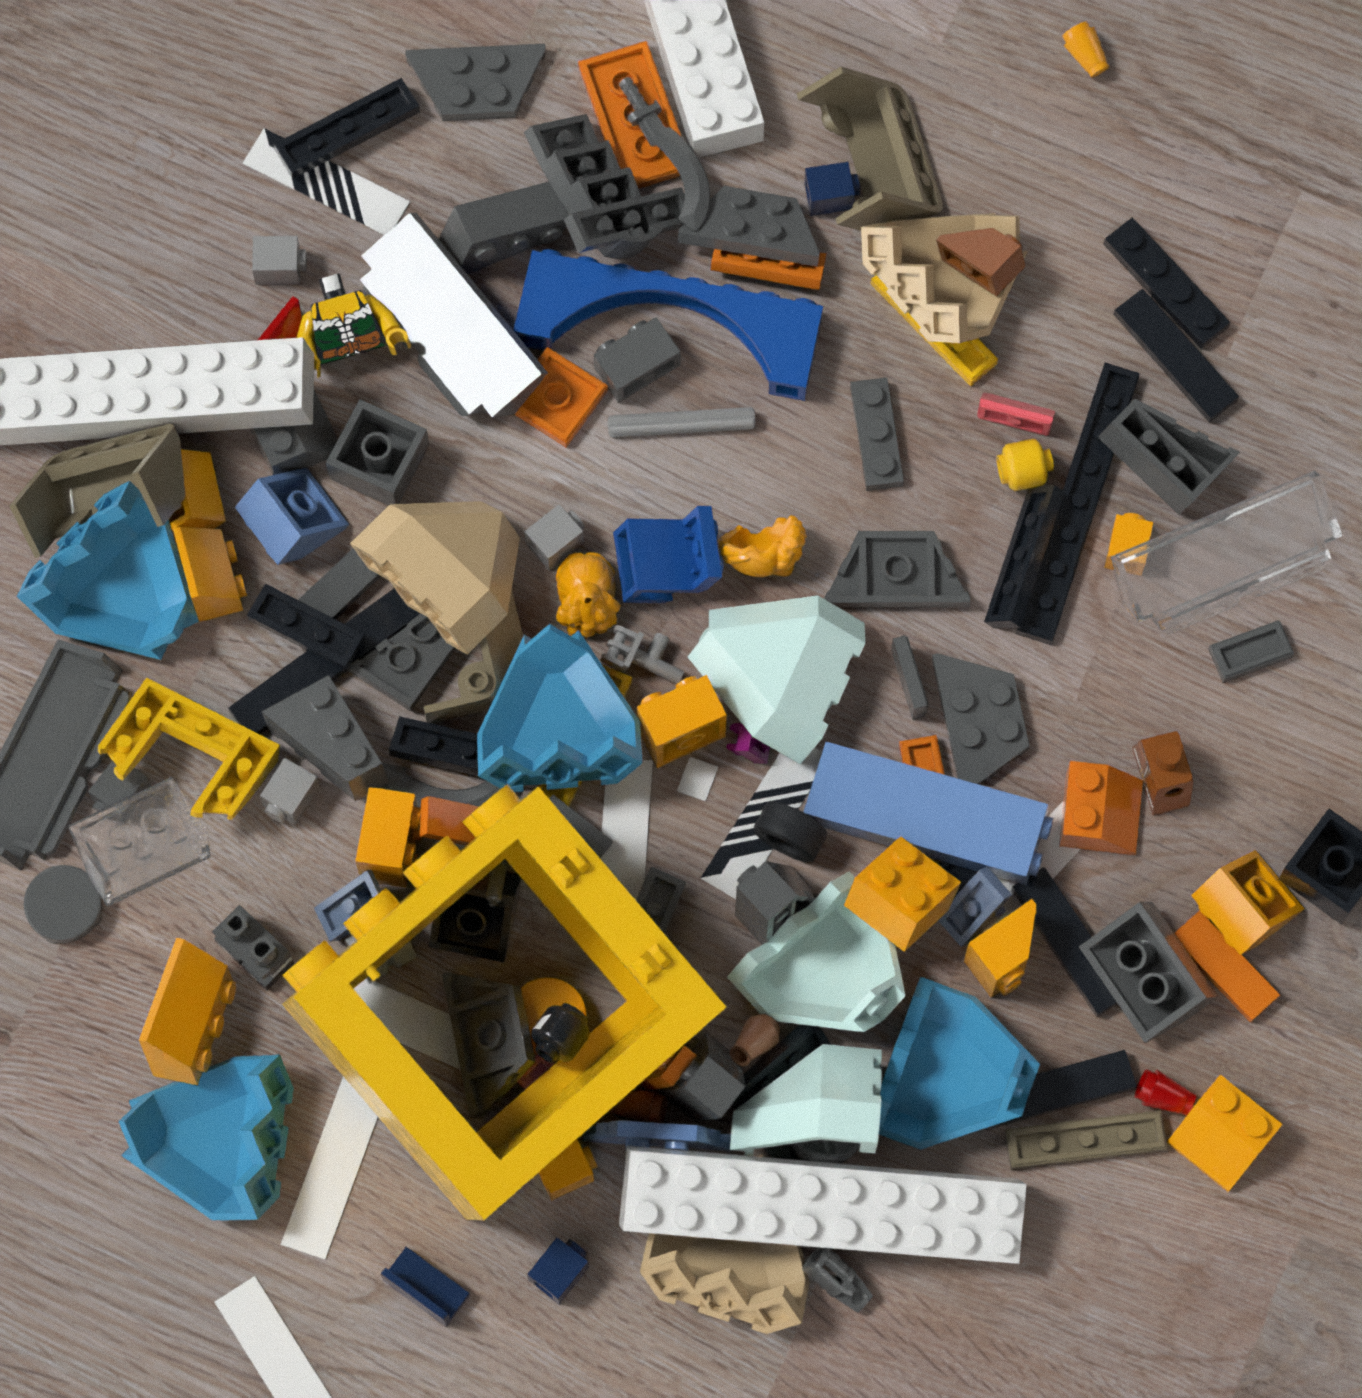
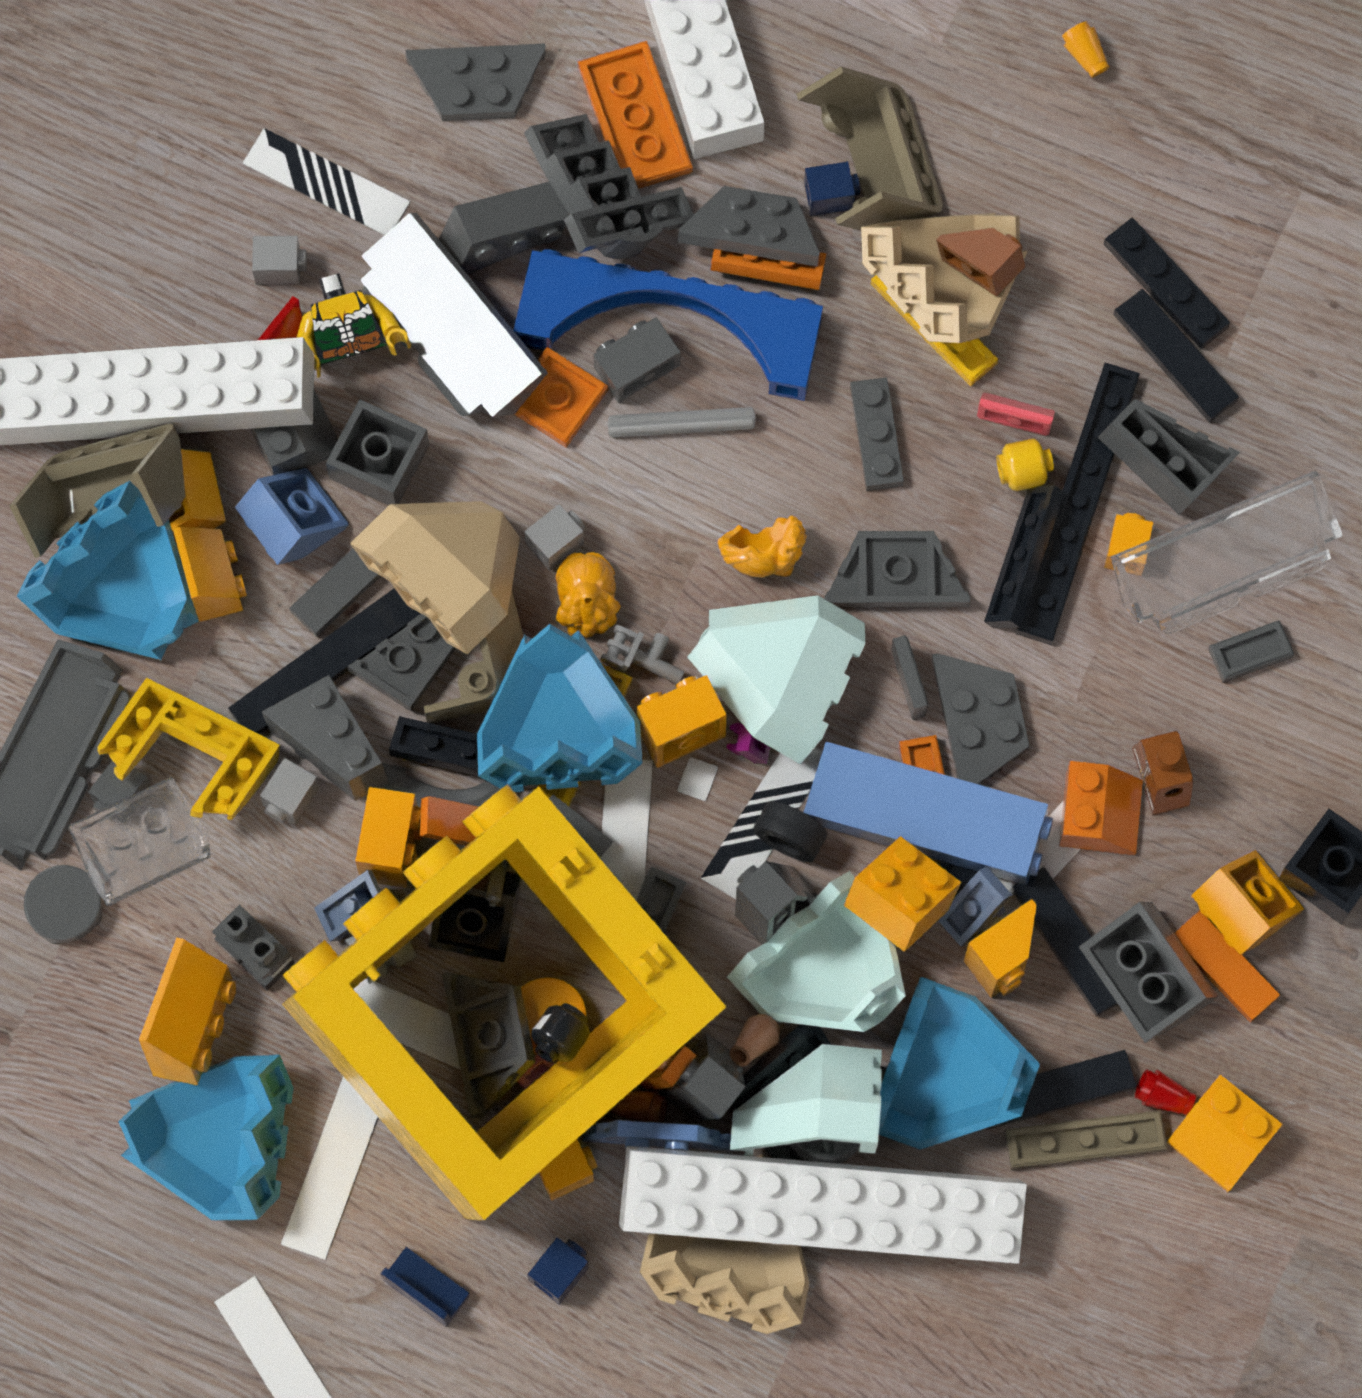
(306, 627): black plate -> none
(346, 128): black plate -> none
(667, 556): blue piece -> none
(677, 150): dark grey sword -> none
(846, 1284): dark grey hinge -> none

